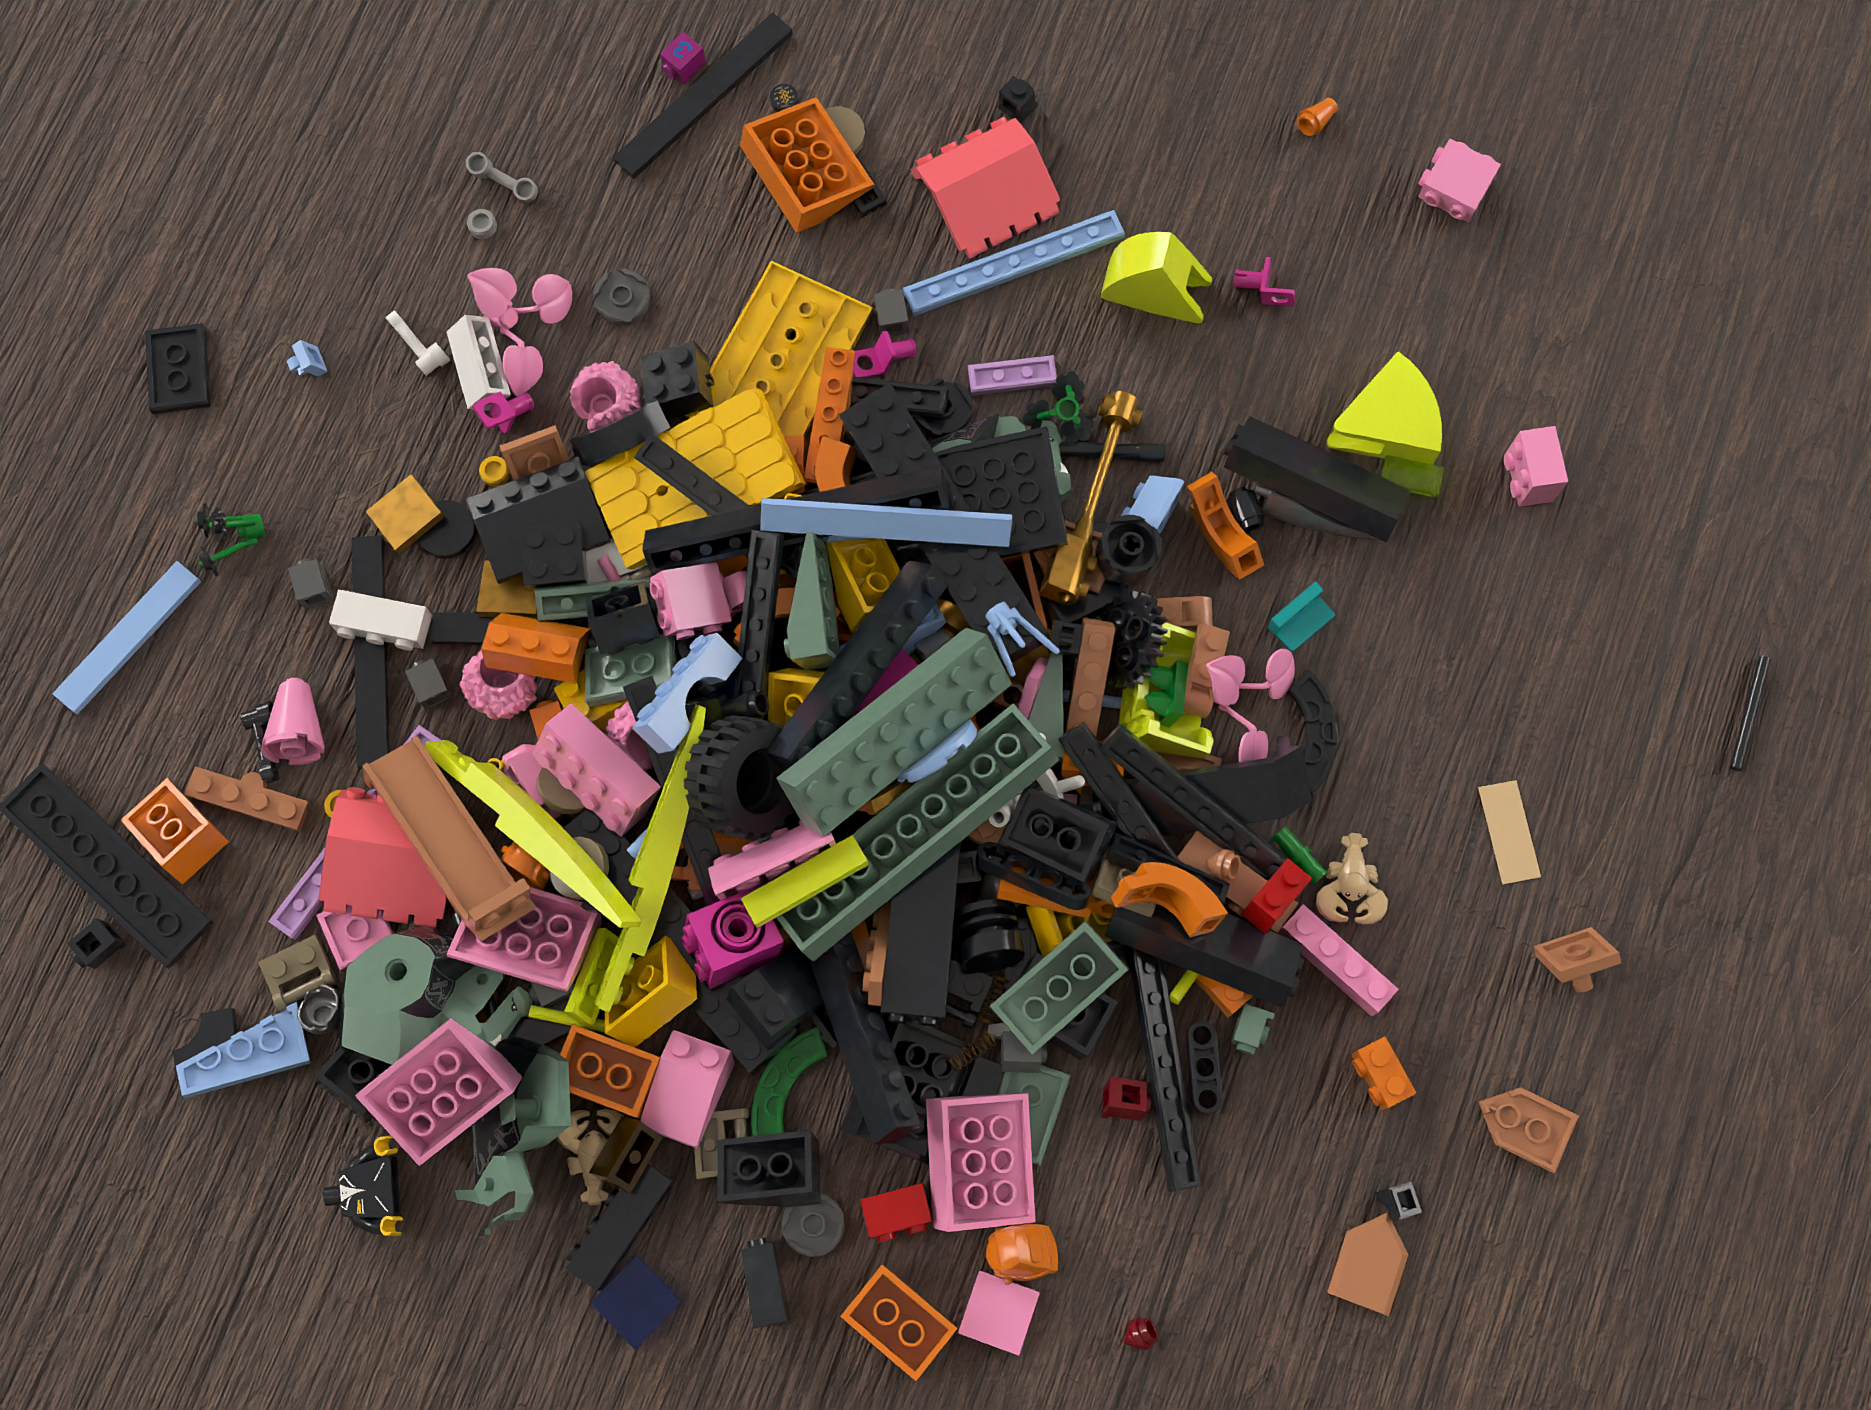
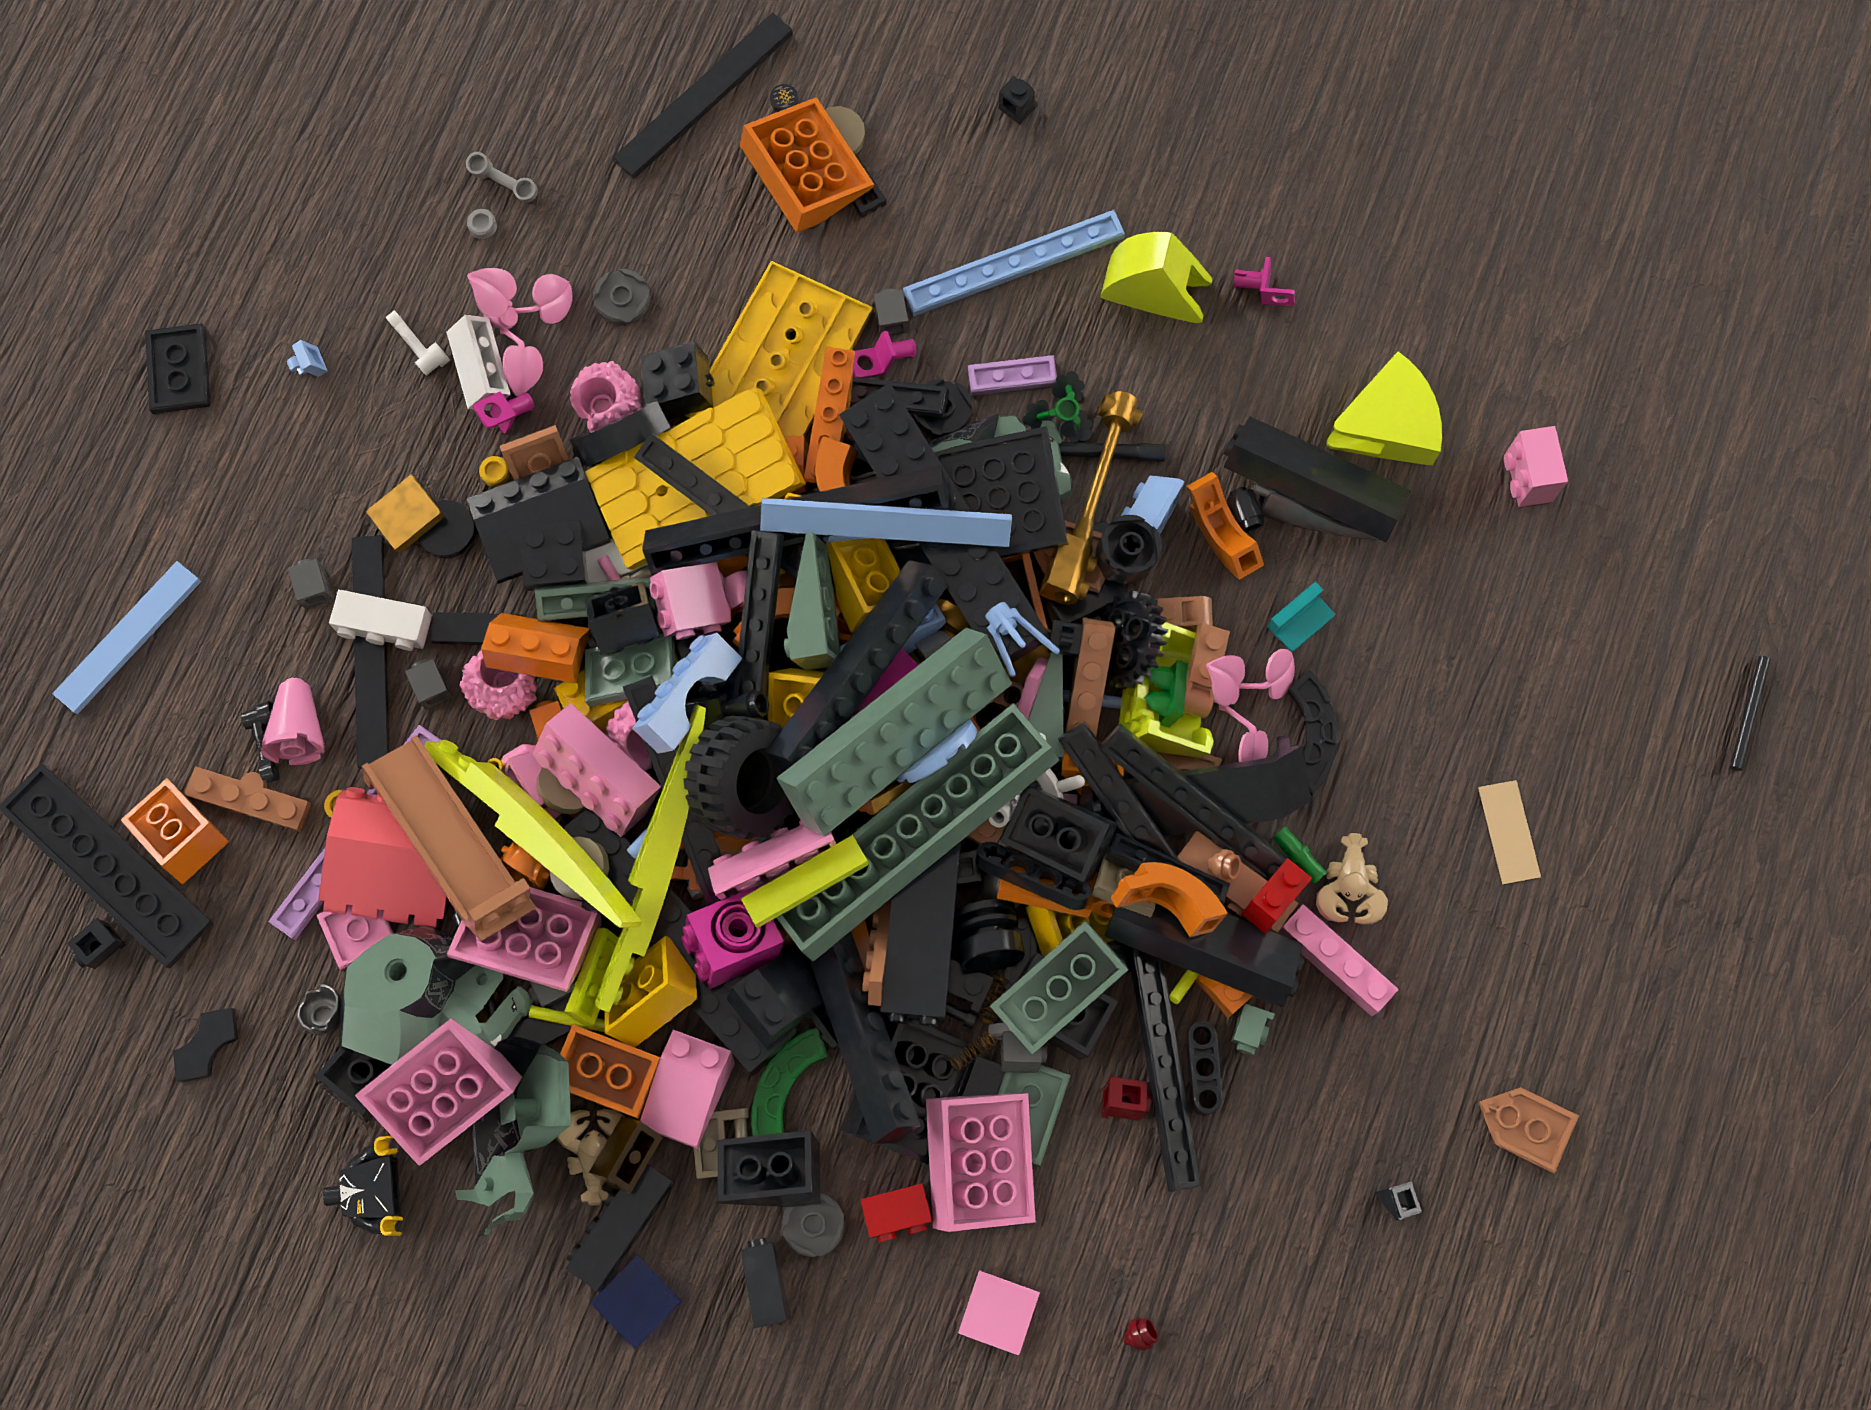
(247, 526): plant -> none
(265, 1049): light blue wing -> none
(294, 964): dark tan plate -> none
(507, 597): pearl gold tile -> none
(682, 58): magenta brick -> none
(899, 1322): orange brick -> none
(989, 185): coral hinge -> none
(1022, 1252): orange helmet -> none
(1315, 117): orange cone -> none
(1370, 1265): nougat tile -> none
(1383, 1074): orange brick -> none
(1413, 475): clear neon green tile -> none
(1457, 179): bright pink brick -> none
(1577, 957): nougat tile -> none

